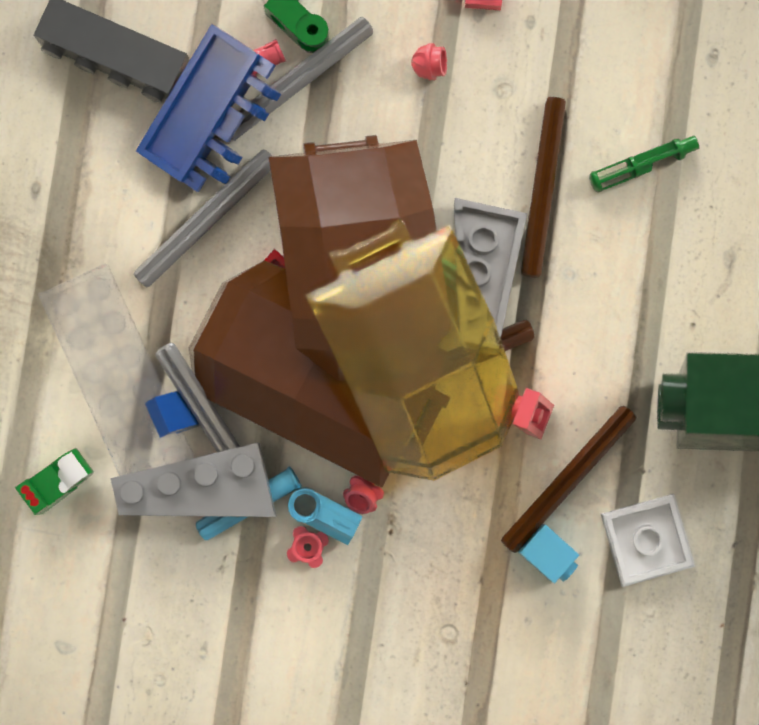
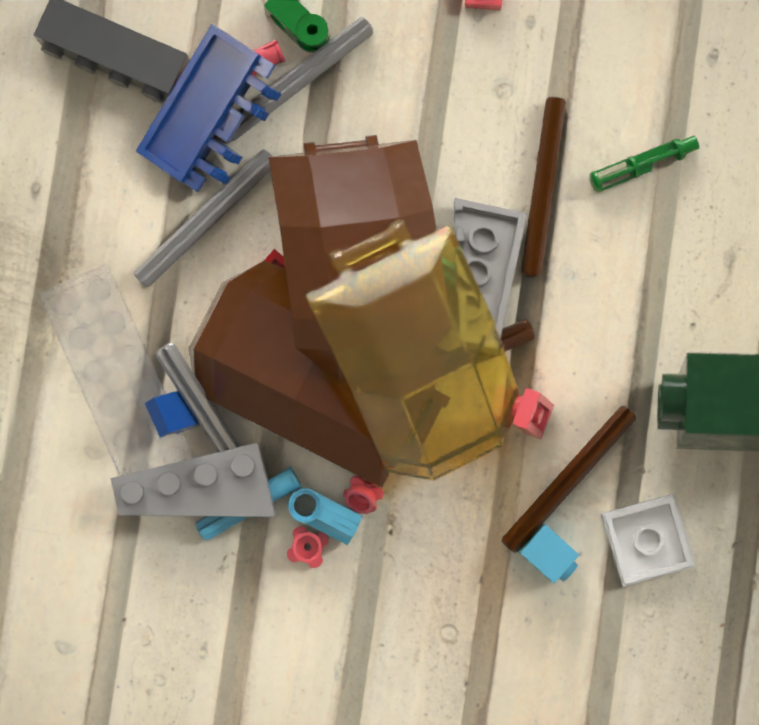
(55, 482): green leg -> none
(430, 61): coral plate -> none

